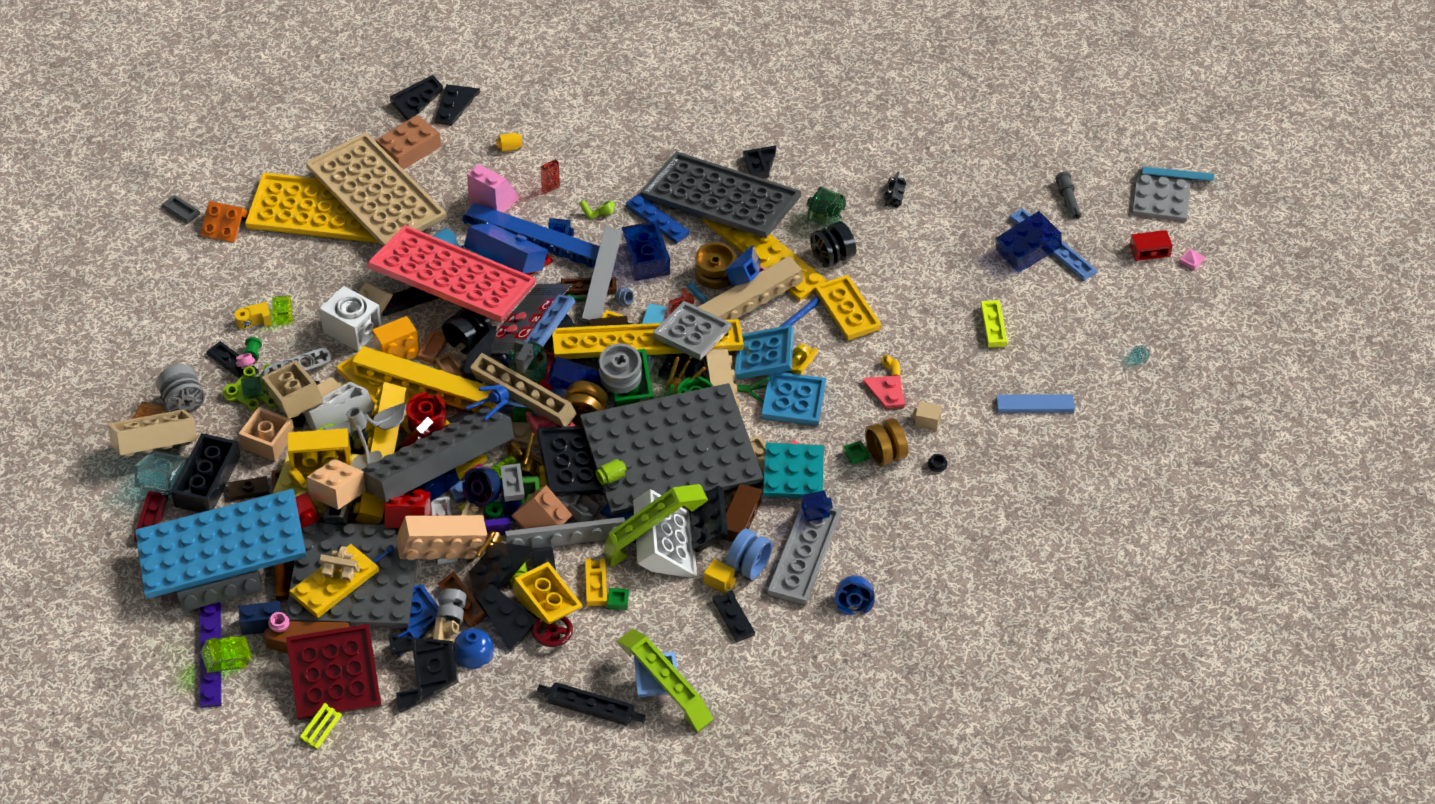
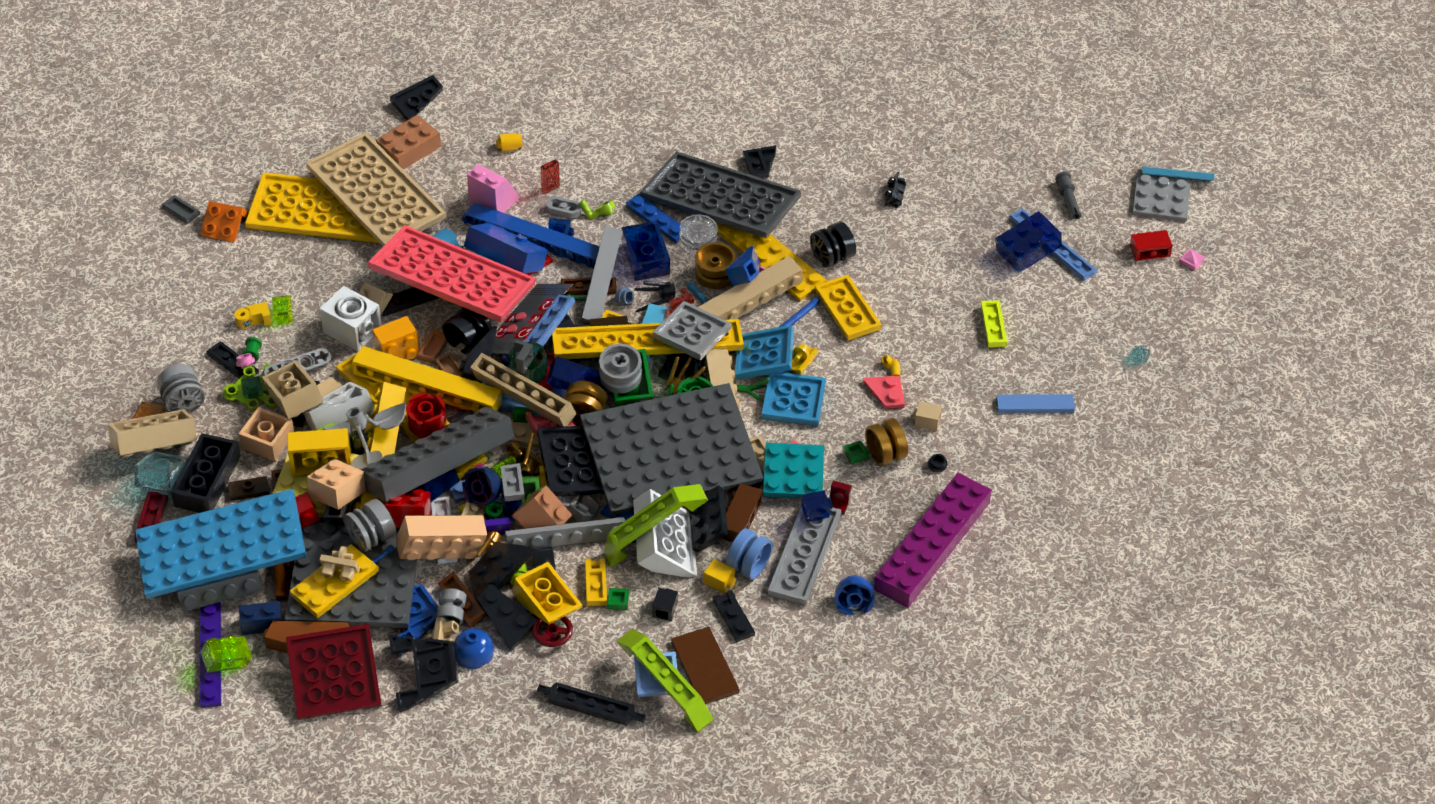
(278, 617): bright pink plate -> none
(296, 477): yellow tile -> none
(331, 711): neon yellow tile -> none
(369, 525): none -> light grey wheel
(418, 433): dark red plate -> none
(454, 102): black wing -> none
(498, 395): blue plant -> none
(563, 207): none -> light grey plate
(611, 472): lime brick -> none
(665, 604): none -> black brick
(666, 290): none -> black plant
(694, 233): none -> clear wheel
(705, 665): none -> reddish brown tile
(825, 207): clear green brick -> none
(840, 495): none -> dark red bracket
(932, 540): none -> magenta brick

